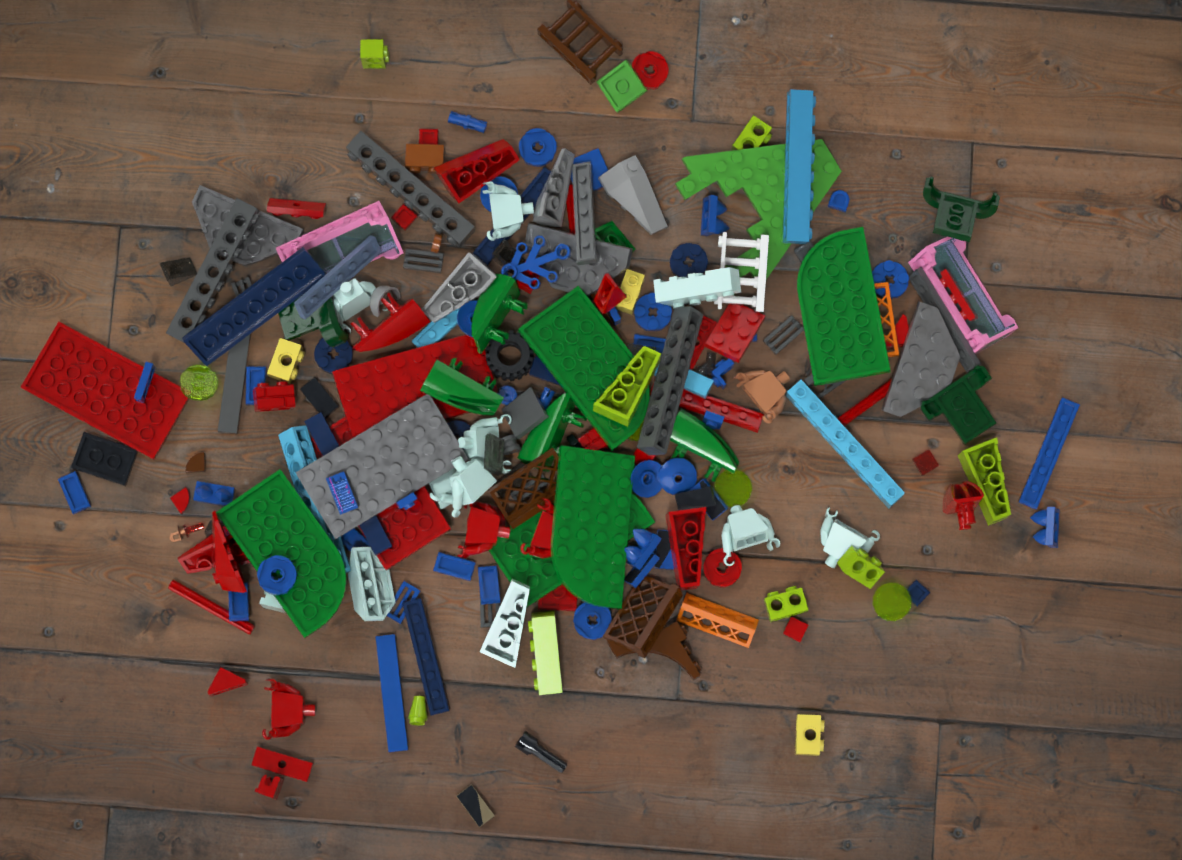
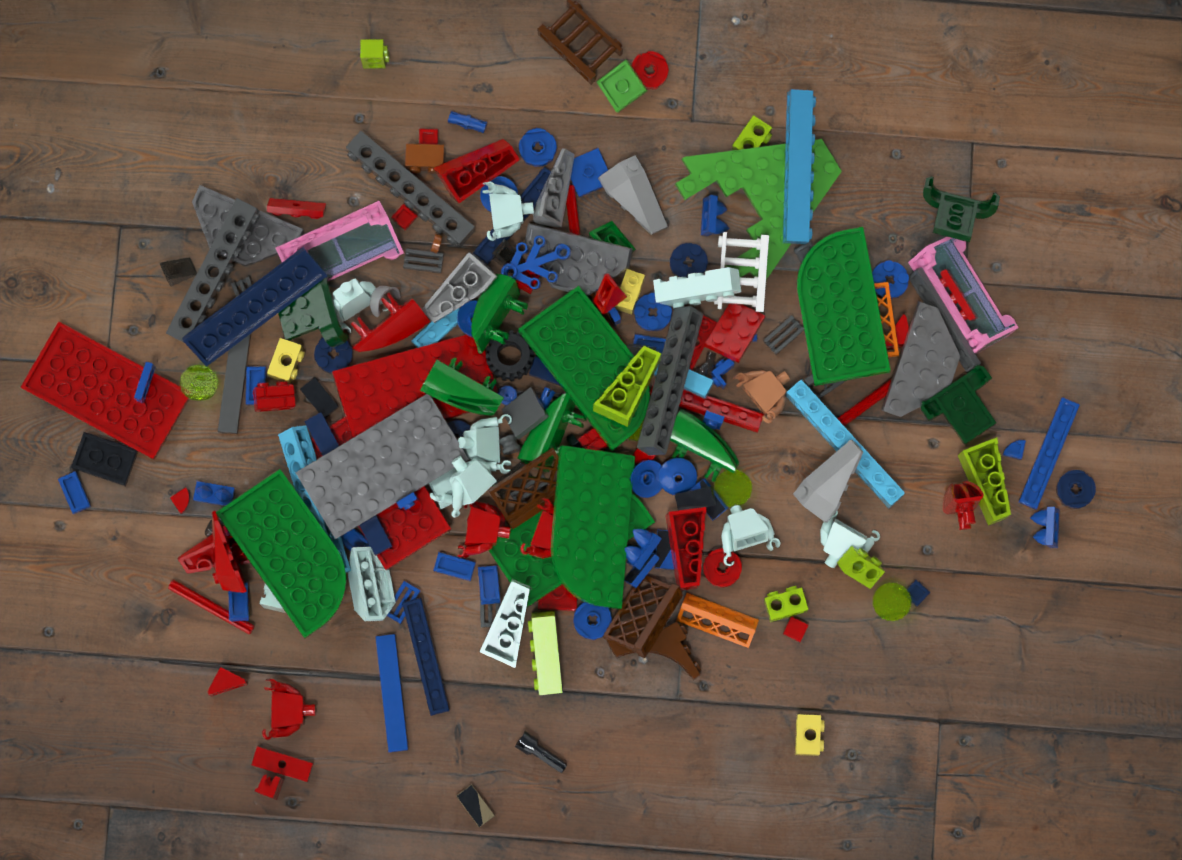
(185, 531): piece -> none
(196, 463): reddish brown tile -> none
(283, 584): blue plate -> none
(341, 273): sand blue plate -> none
(342, 493): blue tile -> none
(418, 711): lime cone -> none
(493, 454): clear smoke tile -> none
(584, 213): dark grey tile -> none
(825, 485): none -> light grey wedge
(839, 201): blue tile -> none
(925, 462): clear red plate -> none
(1015, 450): none -> blue tile
(1068, 497): none -> dark blue plate

